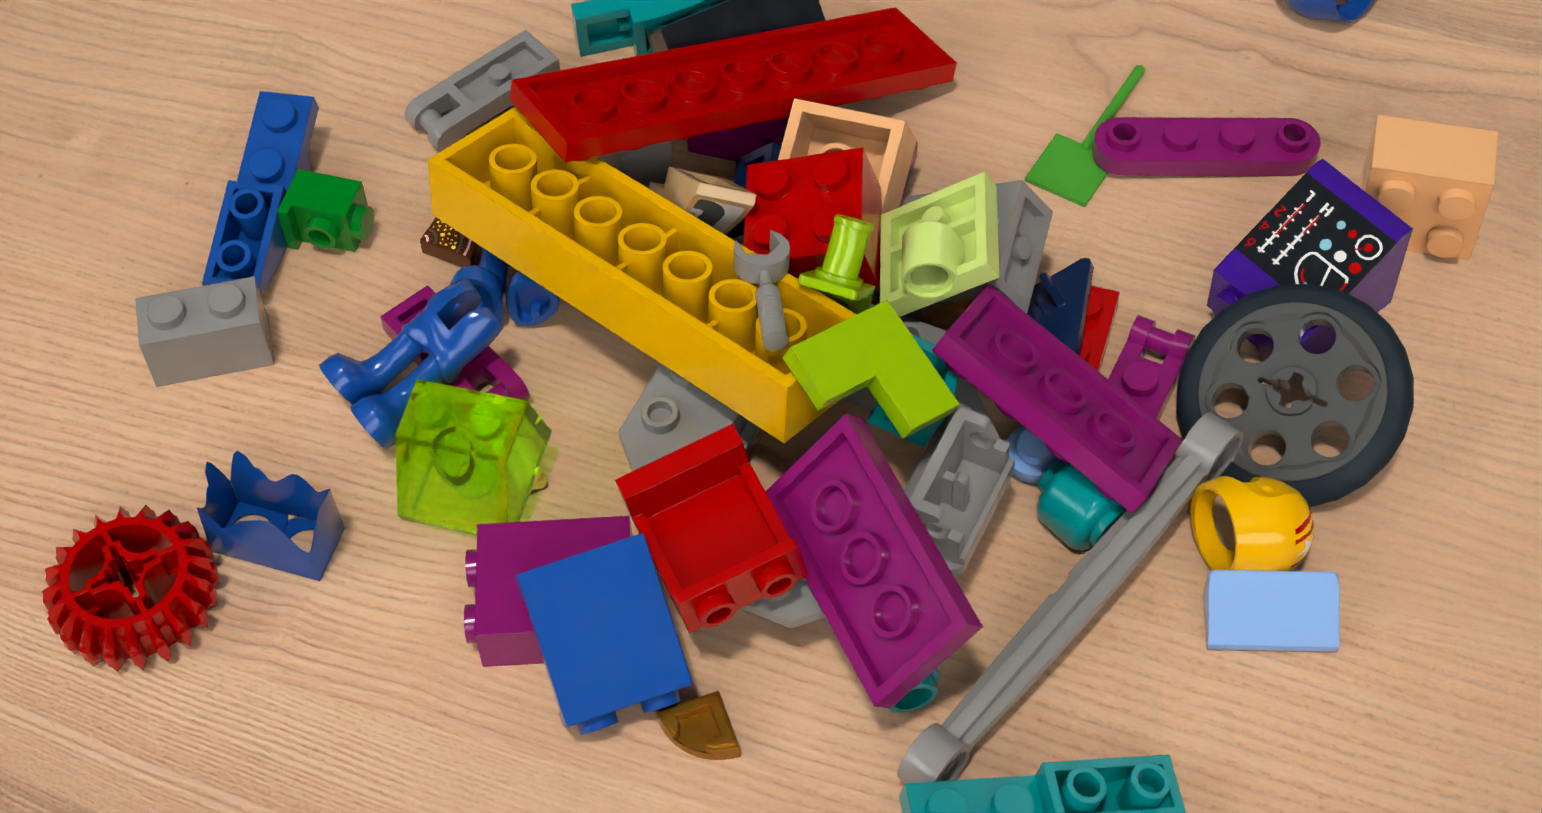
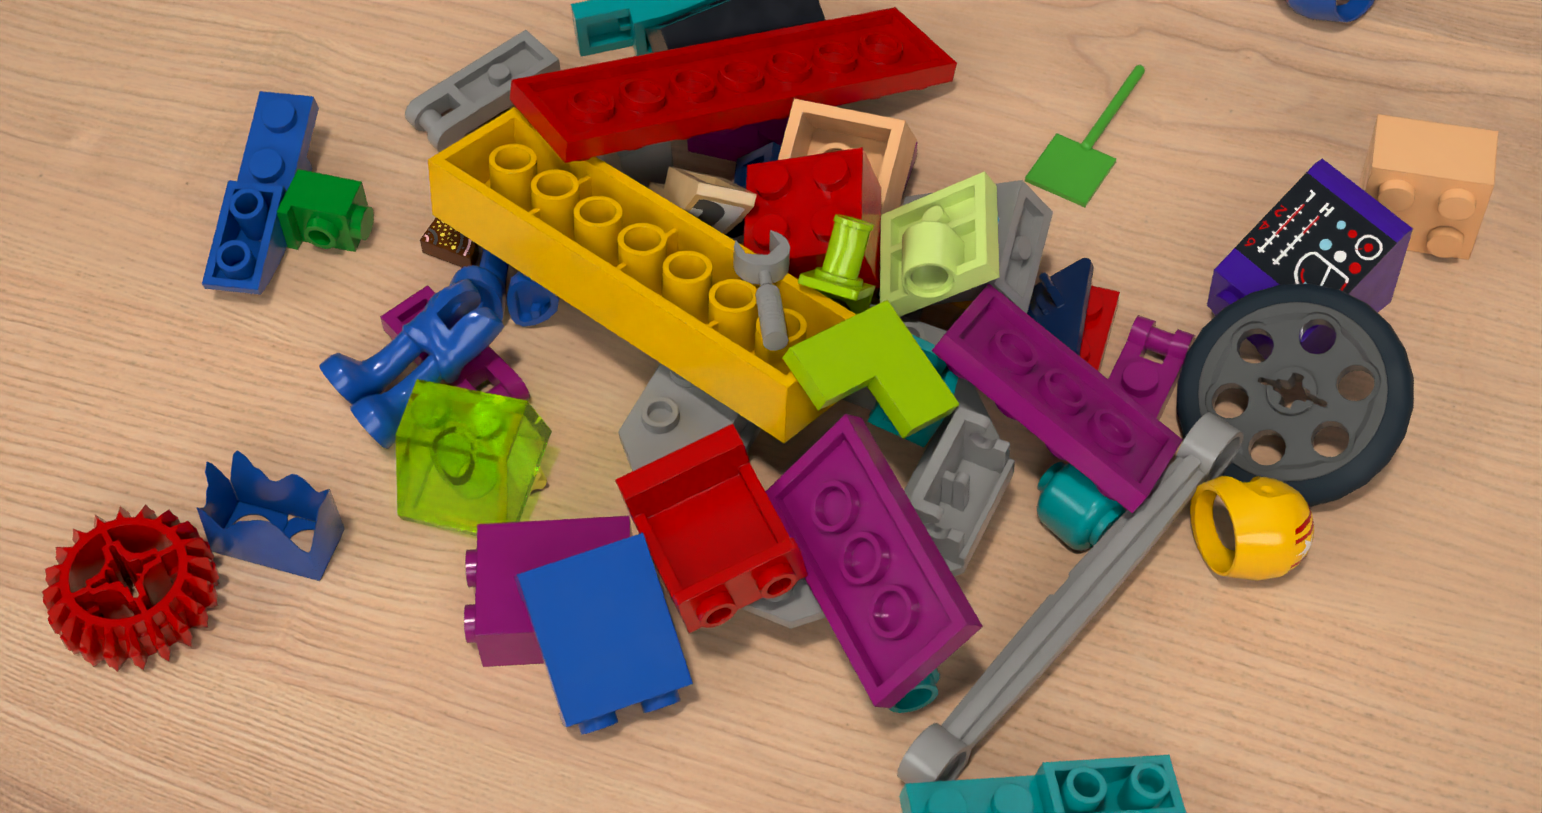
(204, 331): light grey piece -> none
(701, 726): pearl gold tile -> none
(1030, 455): light blue plate -> none
(1205, 146): magenta plate -> none
(1272, 610): light blue slope -> none

